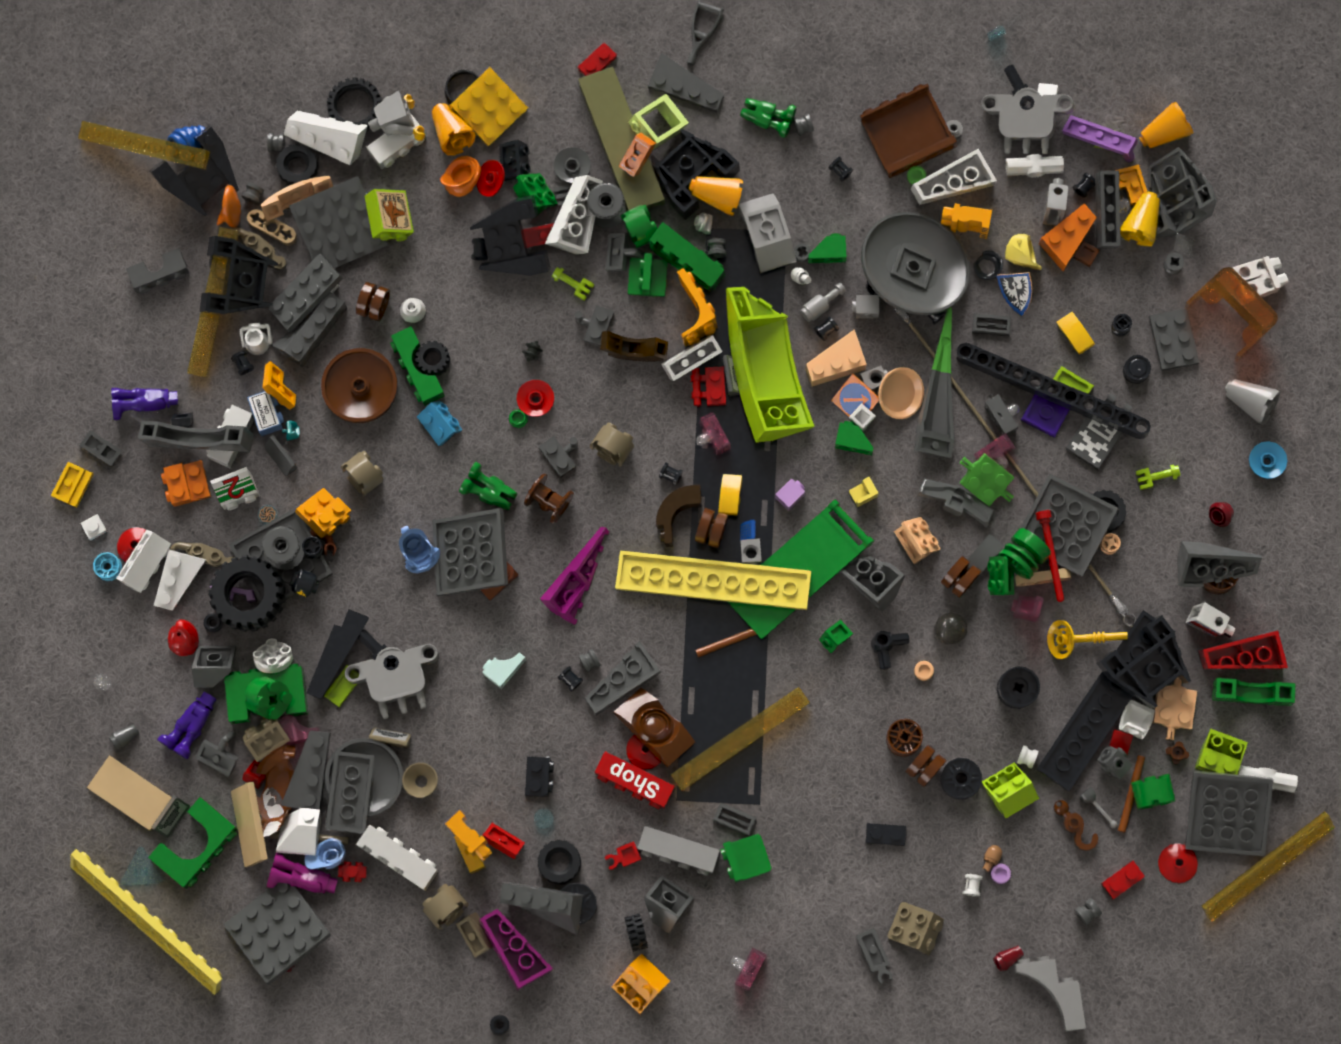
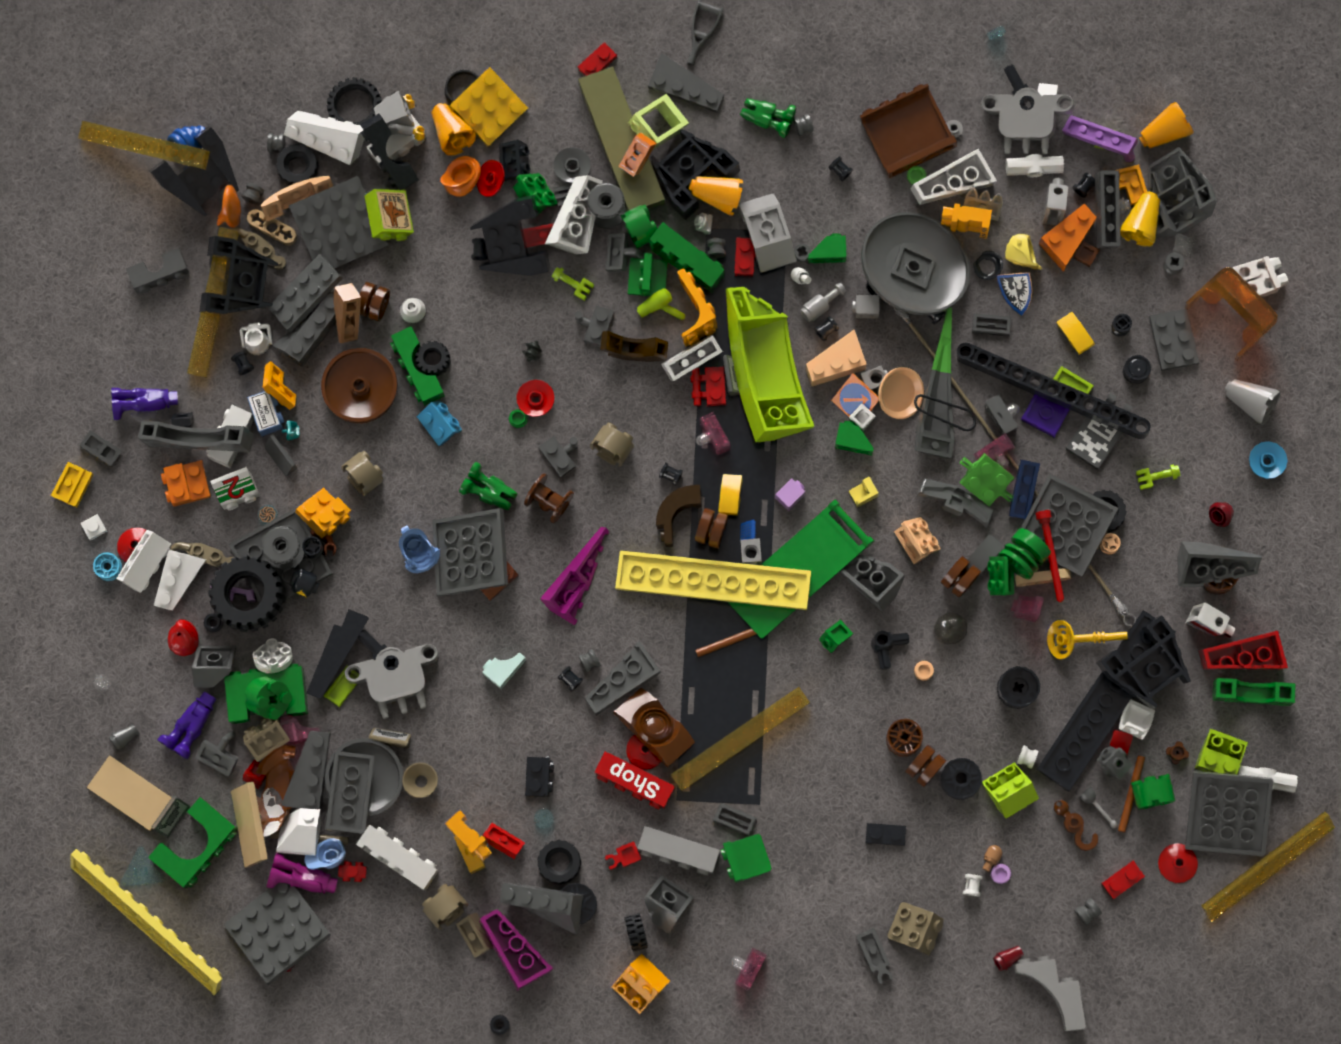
(347, 312): none -> medium nougat slope
(378, 133): none -> black arch
(659, 301): none -> lime piece
(744, 257): none -> red plate
(943, 420): none -> black piece
(985, 202): none -> light grey plate
(1024, 489): none -> dark blue plate
(1175, 708): light nougat plate -> none

